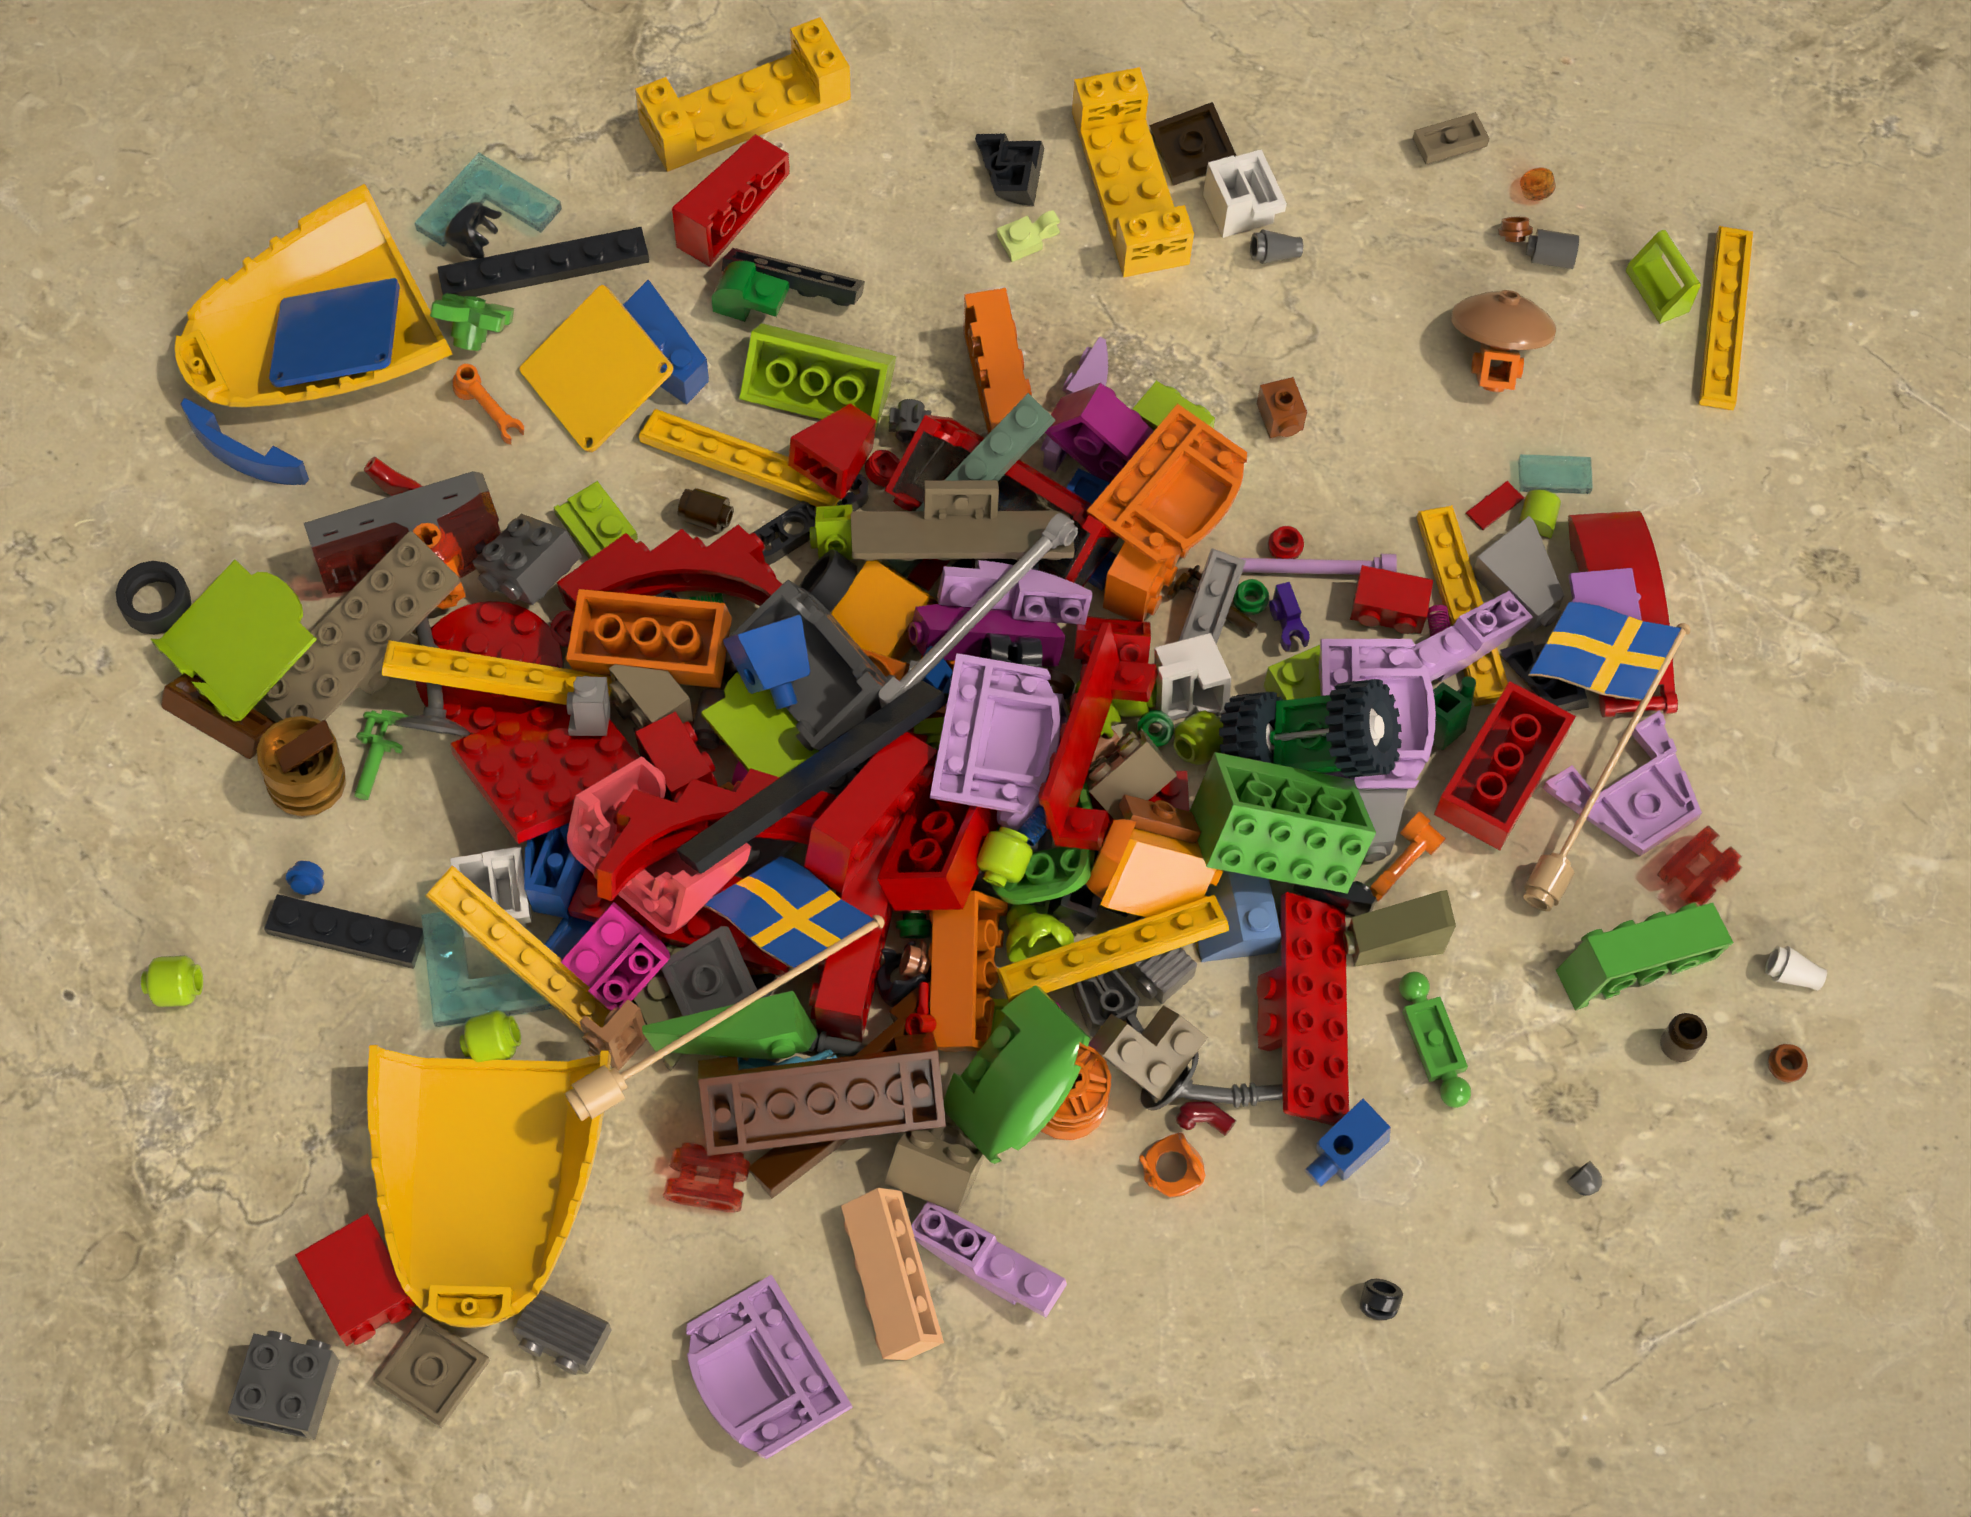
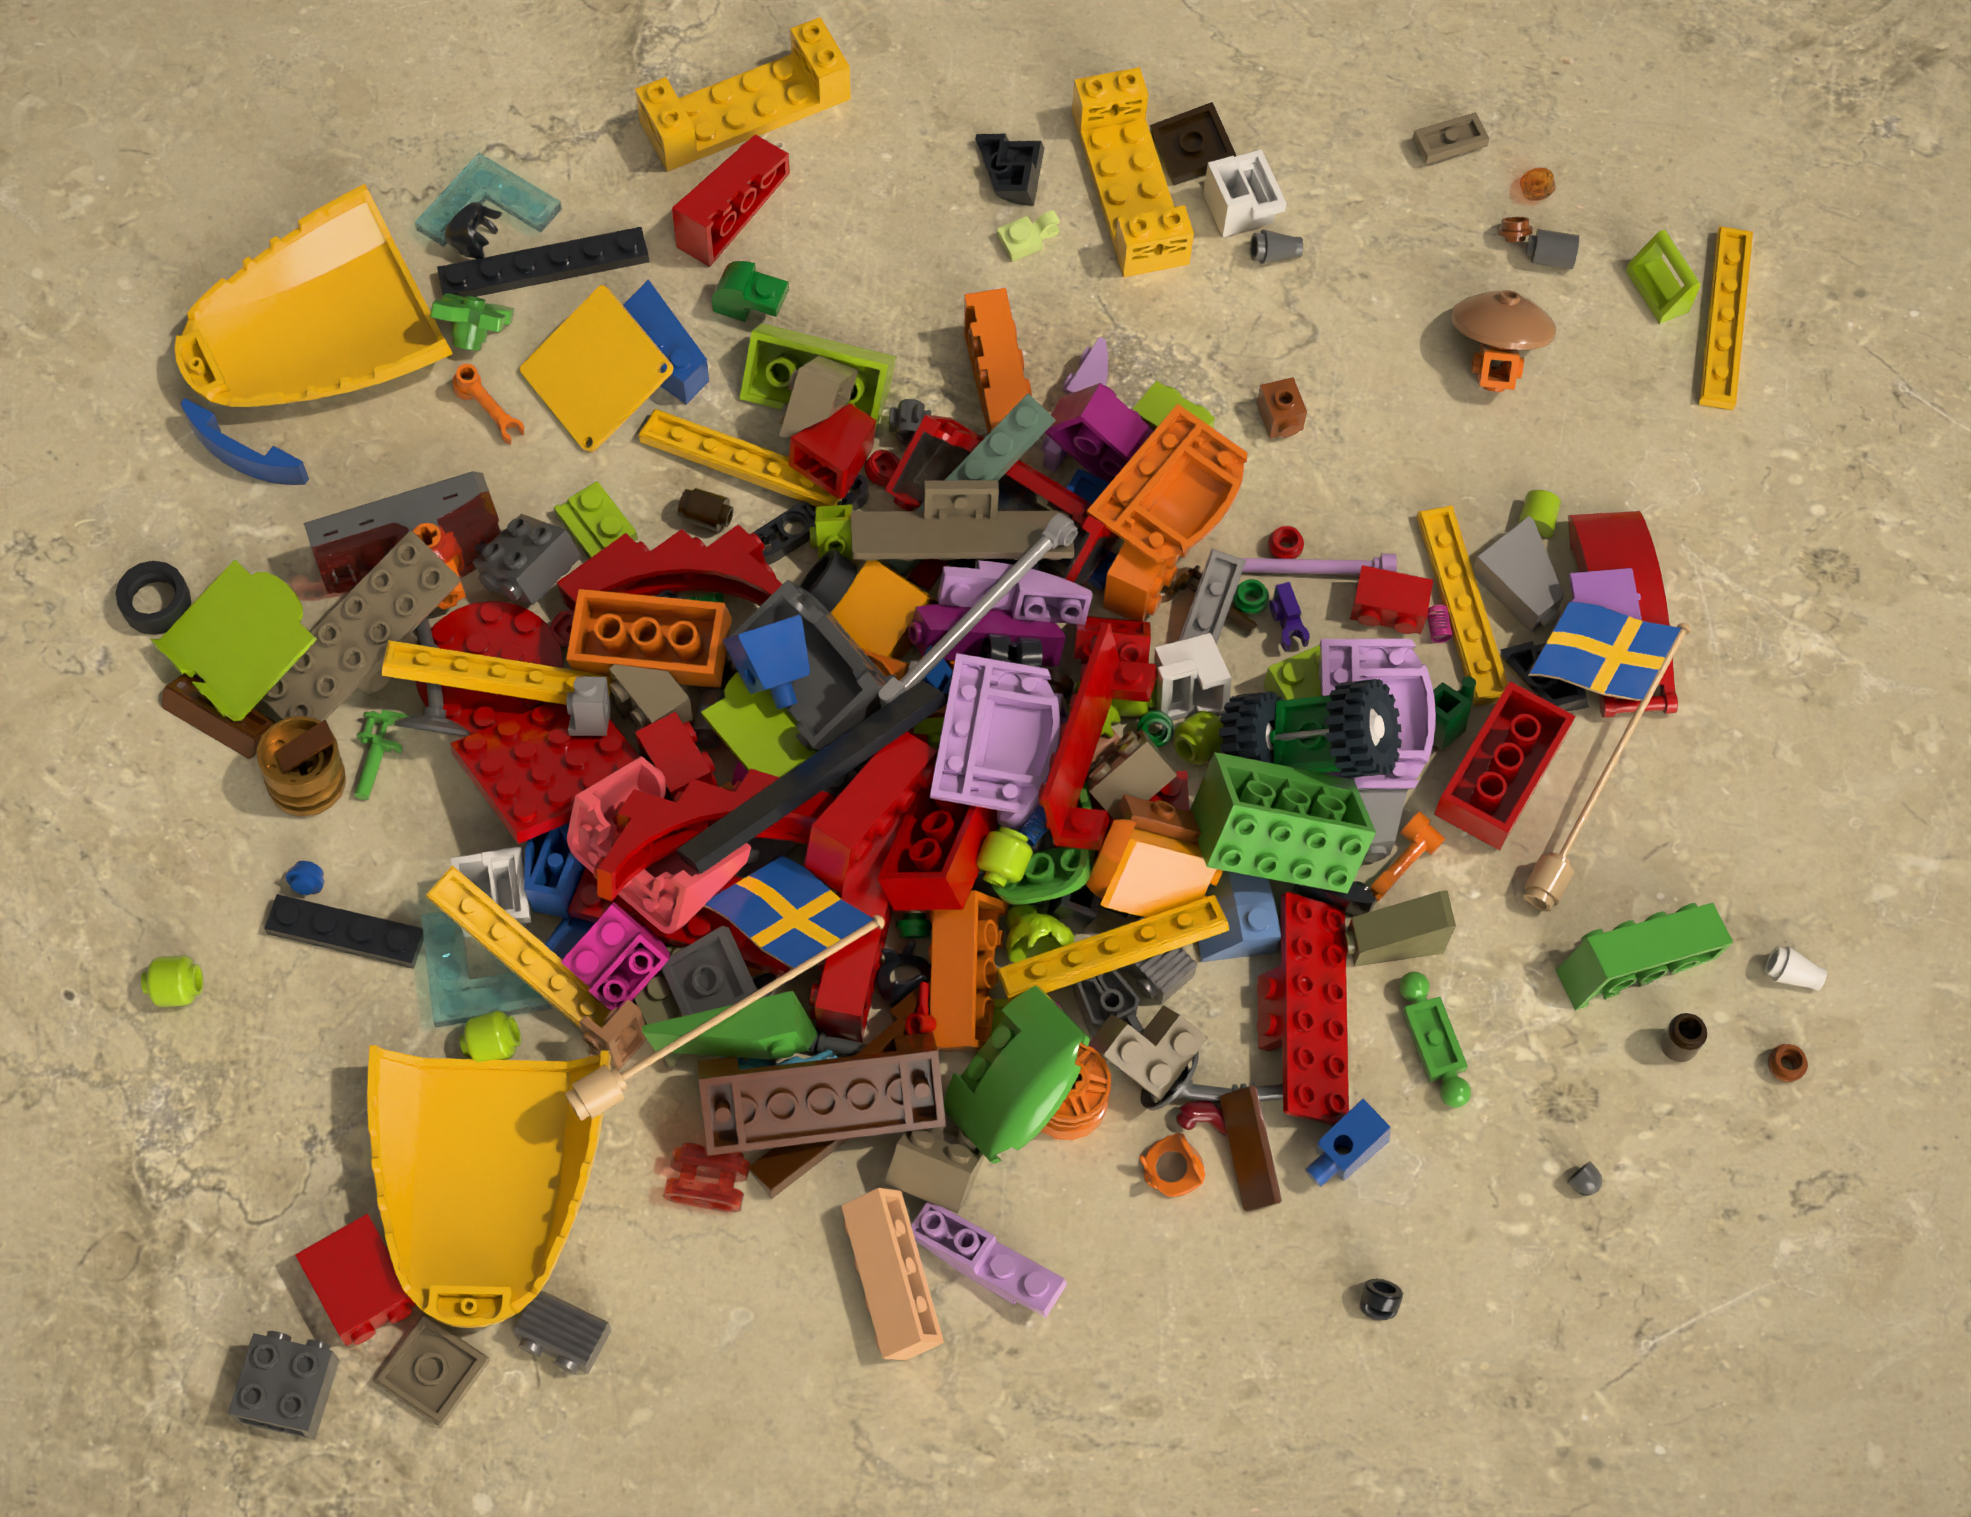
(335, 333): blue piece -> none
(389, 479): red arm -> none
(762, 1371): lavender slope -> none
(804, 279): black plate -> none
(817, 393): none -> dark tan slope
(914, 961): nougat plate -> none
(1250, 1149): none -> reddish brown slope
(1472, 636): lavender slope -> none
(1495, 505): red window -> none
(1555, 474): clear light blue tile -> none
(1644, 804): lavender wing -> none
(1701, 888): clear red brick -> none

